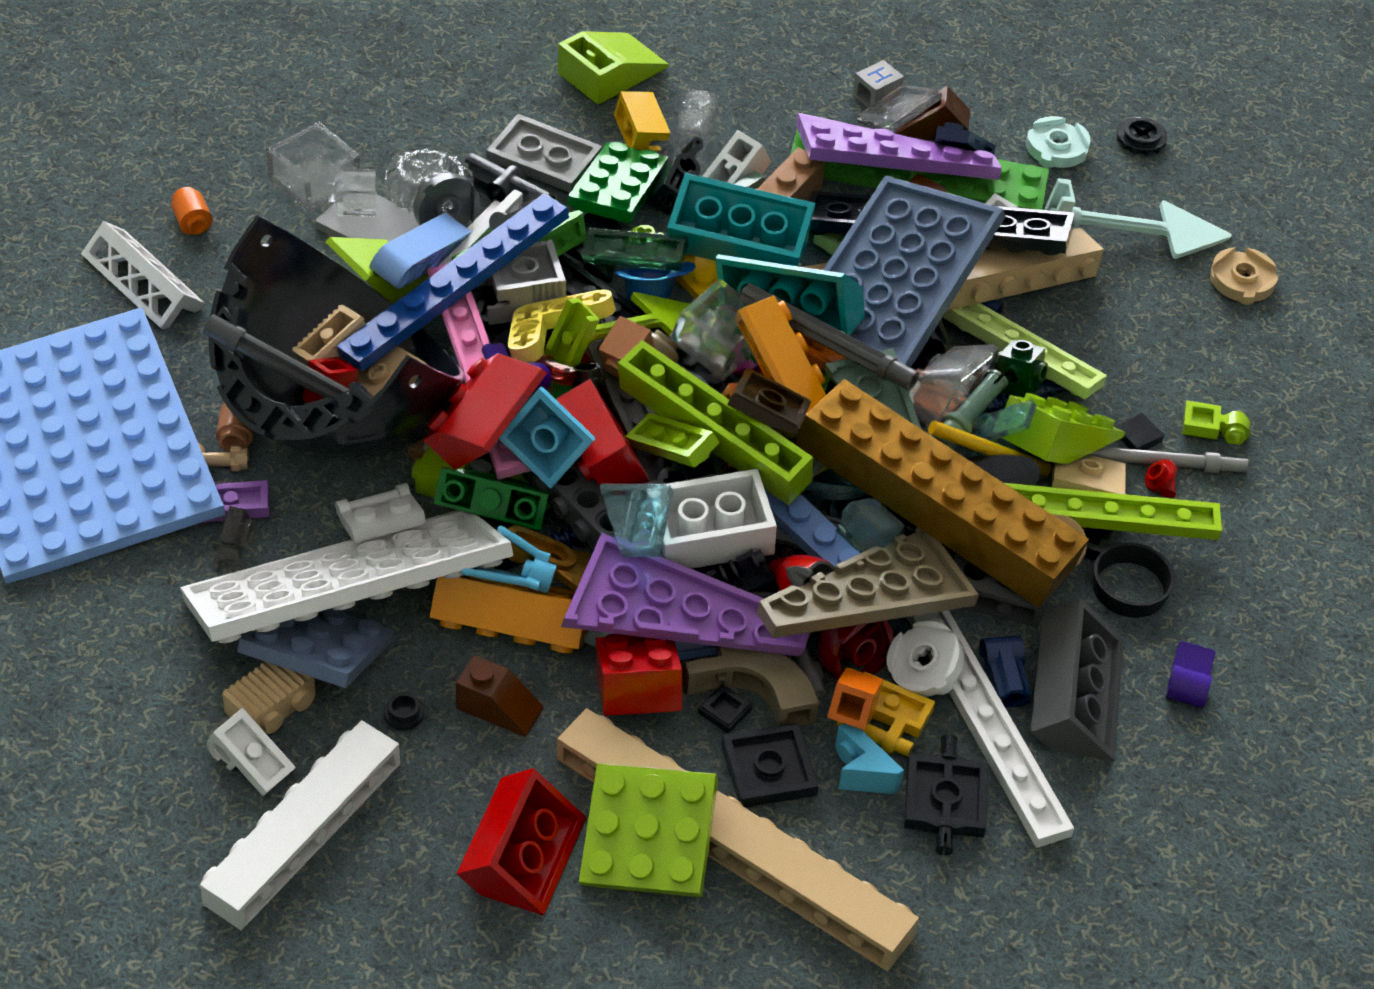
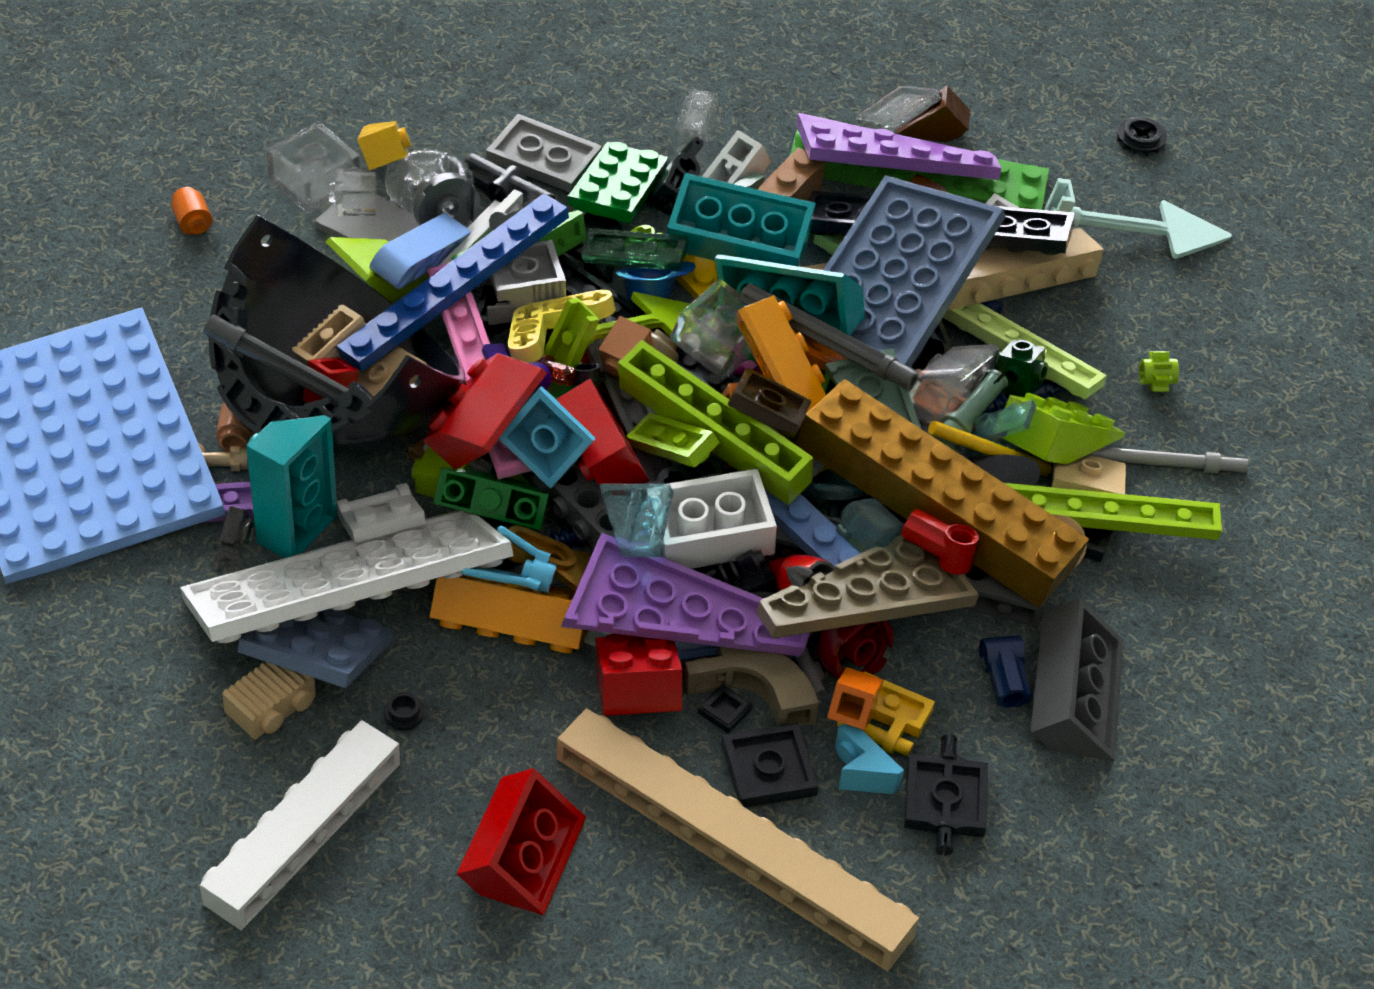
(149, 267): white fence -> none
(247, 747): white plate -> none
(292, 483): none -> teal slope
(383, 143): none -> yellow slope
(496, 696): reddish brown slope -> none
(606, 63): lime slope -> none
(640, 120): yellow hinge -> none
(649, 830): lime plate -> none
(876, 82): light grey brick -> none
(943, 669): white plate -> none
(952, 543): none -> red piece
(954, 135): dark blue wing -> none
(1004, 746): white plate -> none
(1071, 145): light aqua plate -> none
(1140, 433): black tile -> none
(1140, 555): black tyre -> none
(1158, 371): none -> lime gear
(1161, 478): red plate -> none
(1191, 674): dark purple panel -> none
(1207, 421): lime plate -> none
(1228, 278): tan plate -> none

